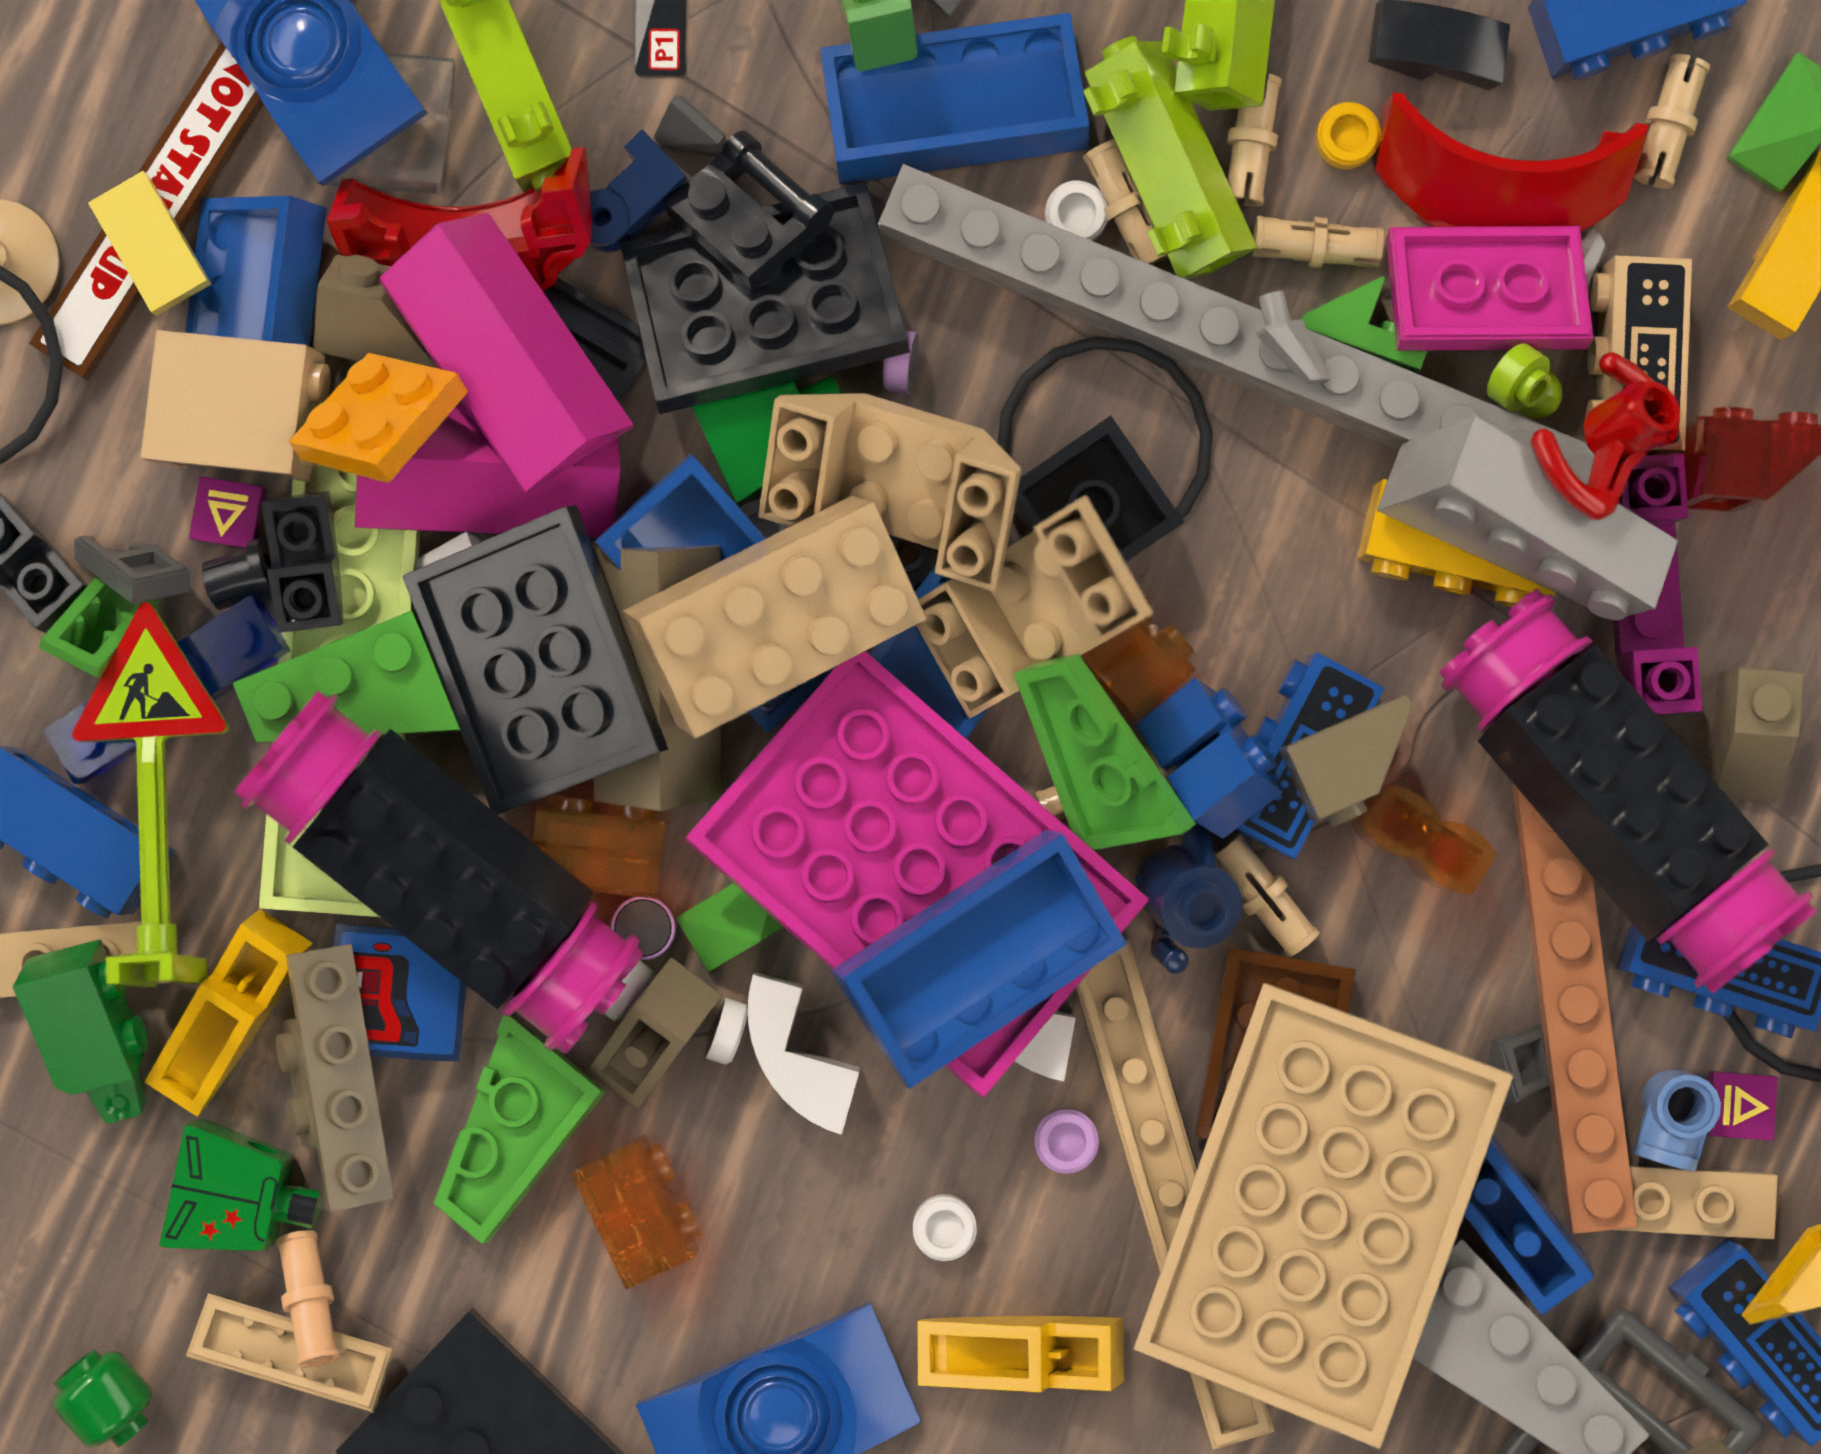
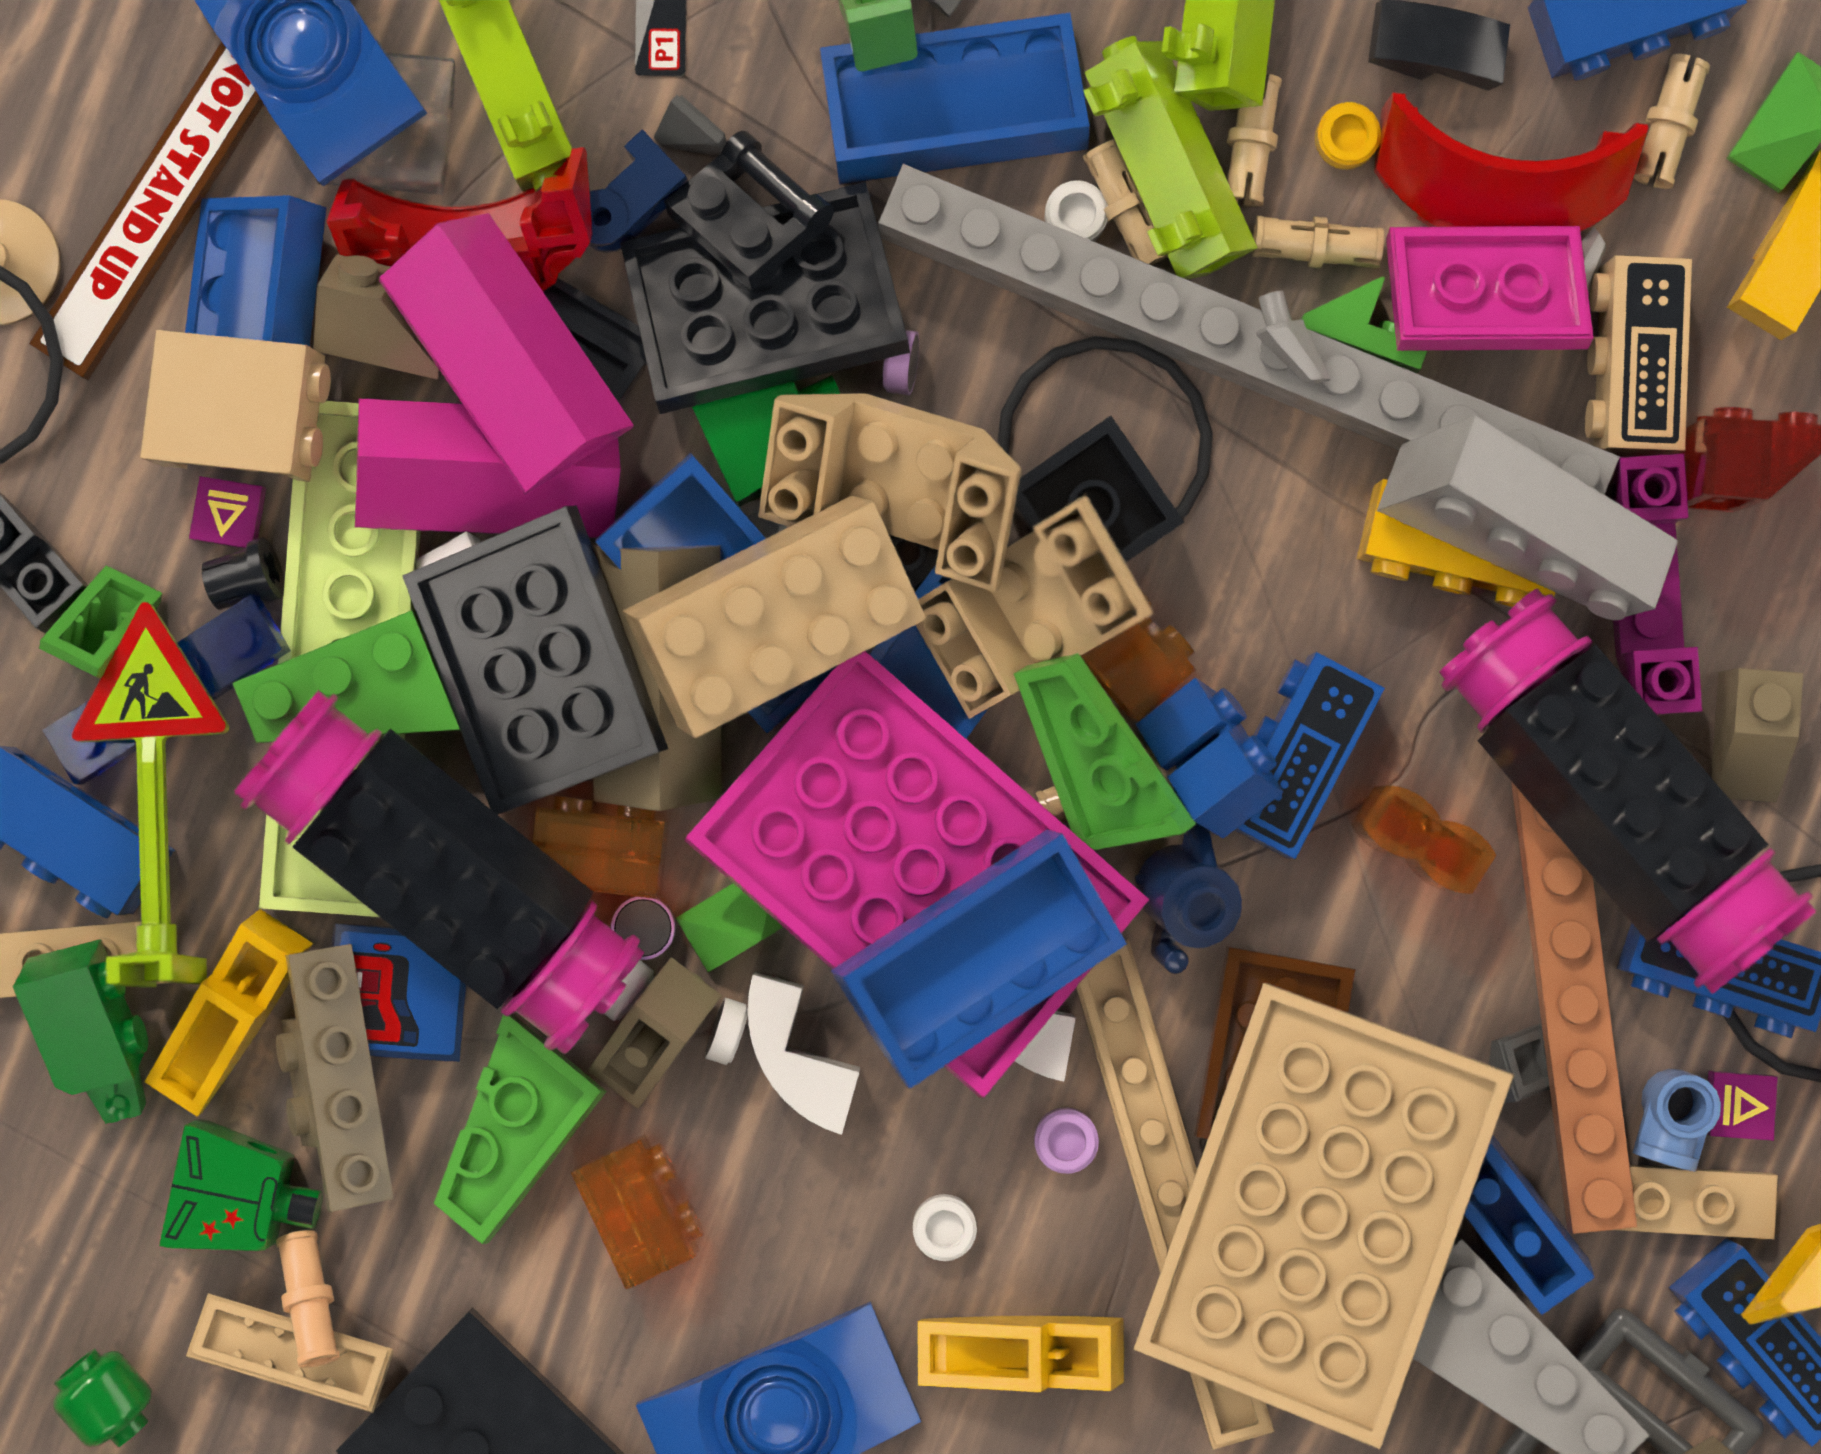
(135, 574): dark grey tile -> none
(149, 243): light yellow tile -> none
(303, 562): black slope -> none
(378, 417): light orange plate -> none
(1292, 928): tan pin -> none
(1346, 761): dark tan slope -> none
(1525, 383): lime plate -> none
(1617, 434): red piece -> none

